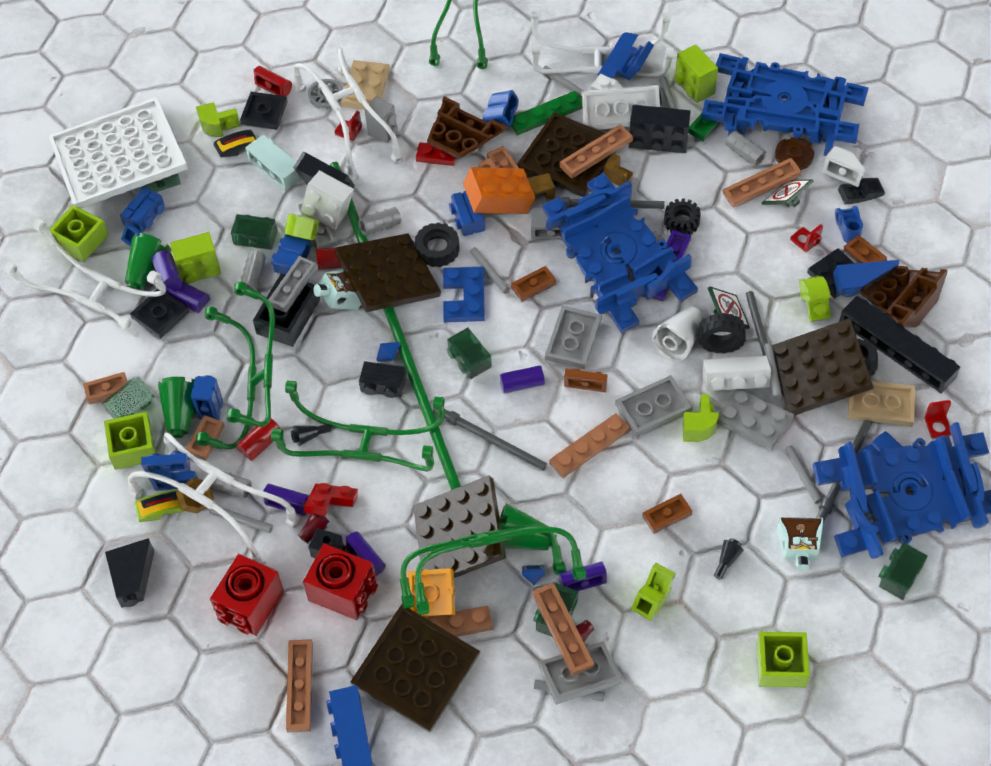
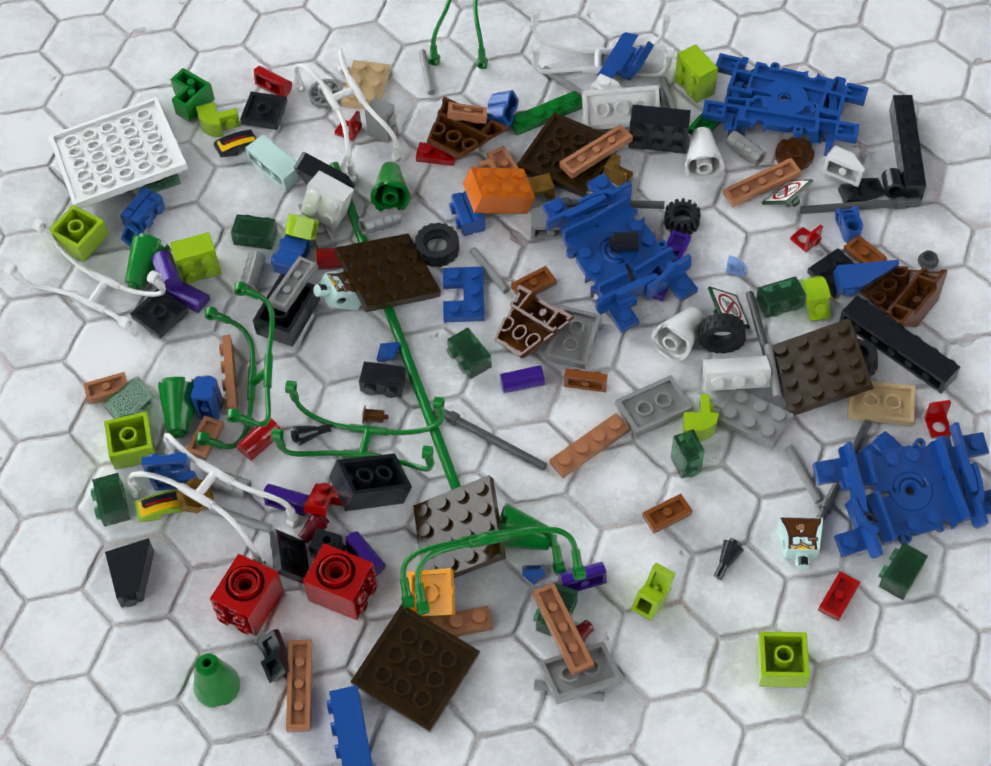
(110, 499): none -> clear green brick
(189, 93): none -> green brick
(215, 681): none -> green cone
(228, 368): none -> nougat plate
(275, 655): none -> black slope
(289, 555): none -> black plate
(370, 482): none -> black brick
(373, 415): none -> reddish brown piece
(390, 188): none -> green cone
(426, 72): none -> light grey bar
(466, 112): none -> nougat plate
(530, 324): none -> reddish brown wedge
(624, 241): none -> black brick
(687, 454): none -> clear green brick
(703, 156): none -> white cone
(736, 266): none -> light blue tile
(781, 297): none -> clear green brick
(839, 596): none -> red plate
(892, 183): none -> black brick
(898, 202): none -> dark grey bar
(907, 145): none -> black brick
(928, 259): none -> dark grey plate

